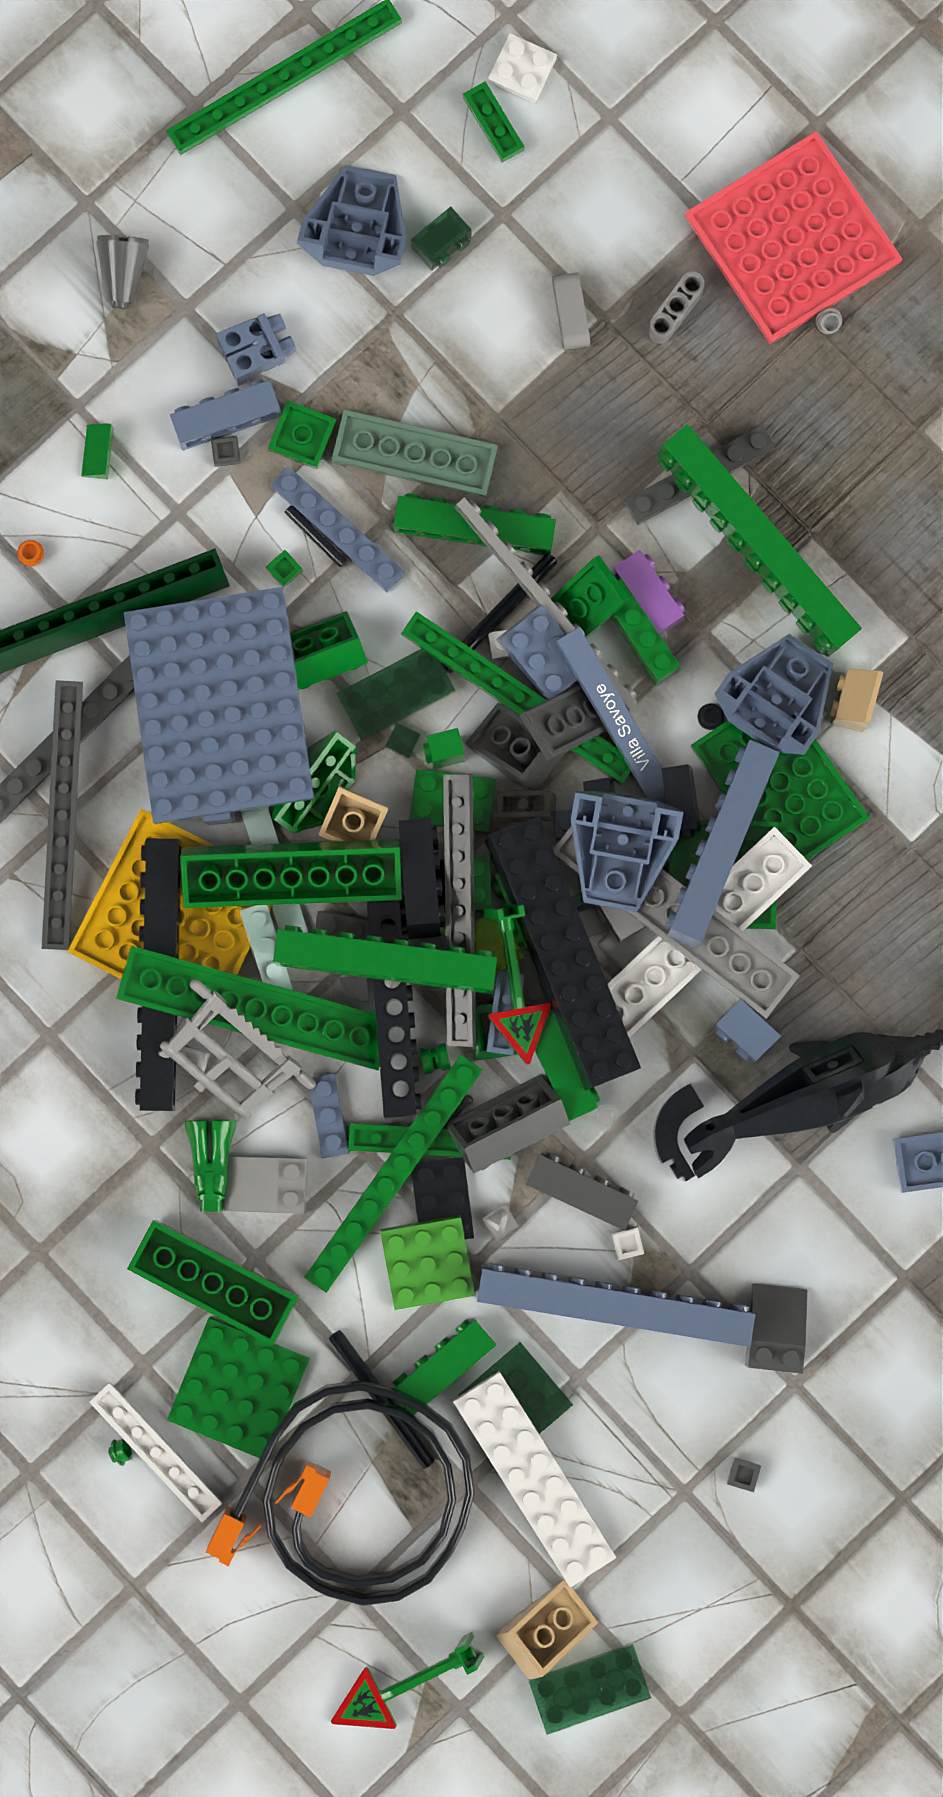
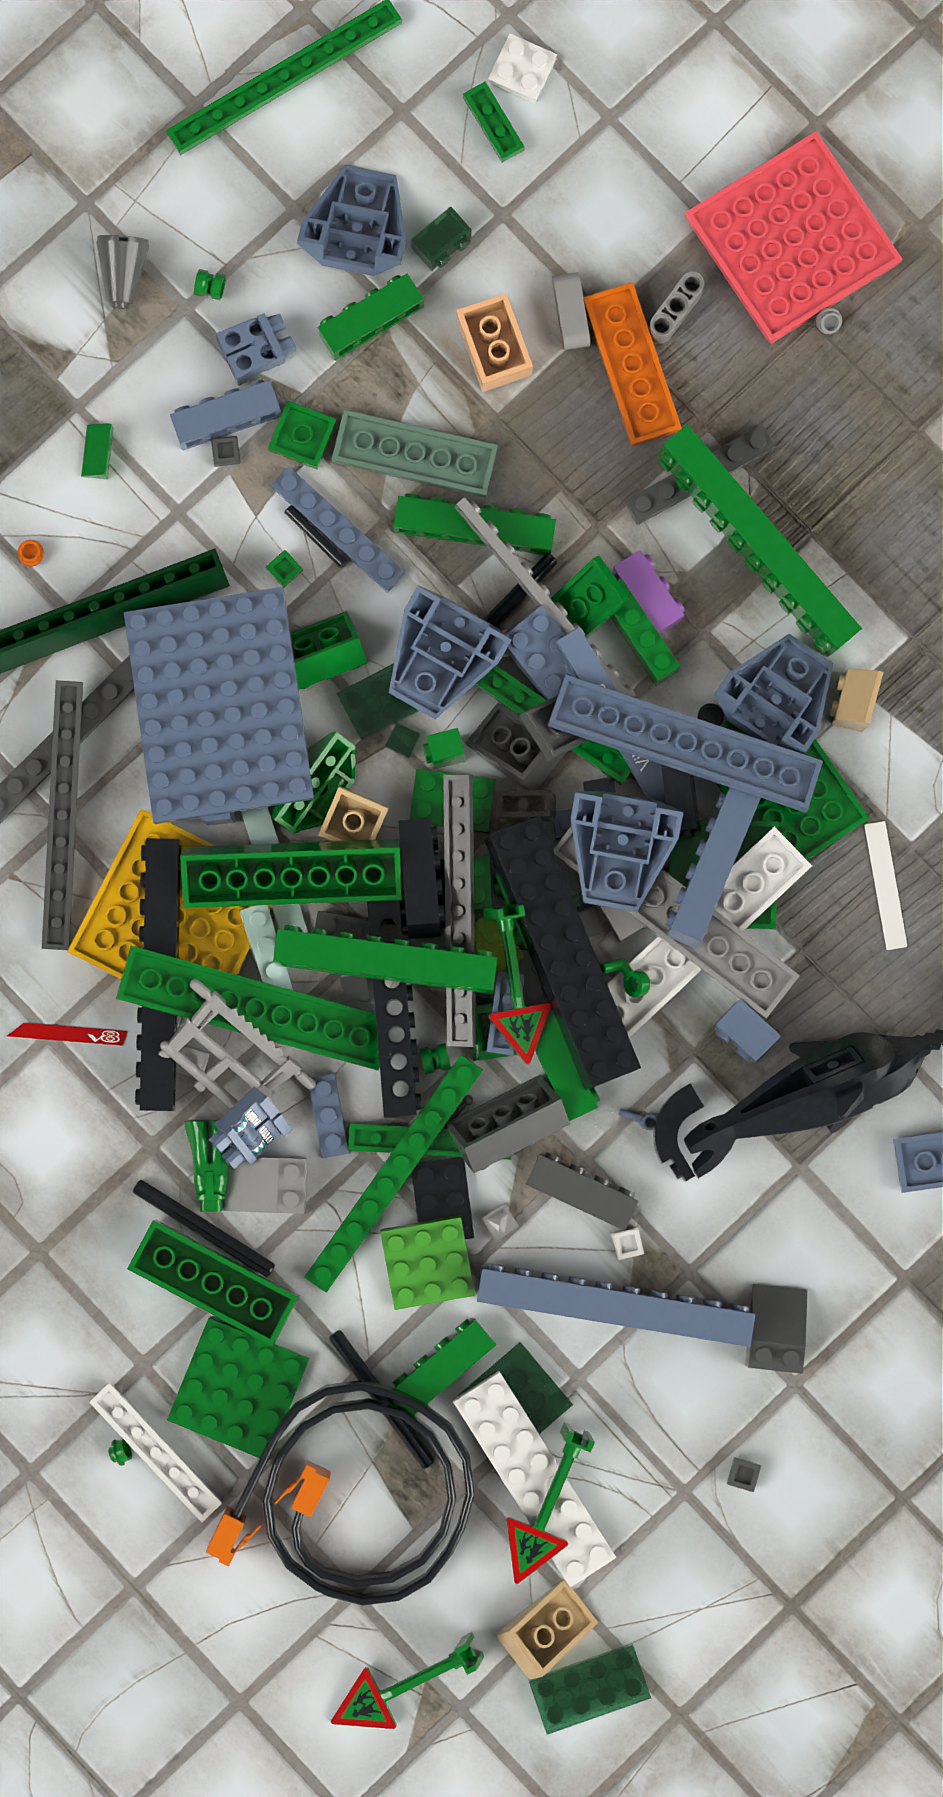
(69, 1033): none -> red sticker
(203, 1228): none -> black axle
(209, 284): none -> green wheel
(248, 1128): none -> sand blue hips
(370, 316): none -> green brick
(442, 652): none -> sand blue wedge
(494, 342): none -> light nougat brick
(531, 1544): none -> green piece
(632, 364): none -> orange plate
(635, 981): none -> green plate
(637, 1117): none -> sand blue hand
(685, 743): none -> sand blue plate
(885, 885): none -> white sticker

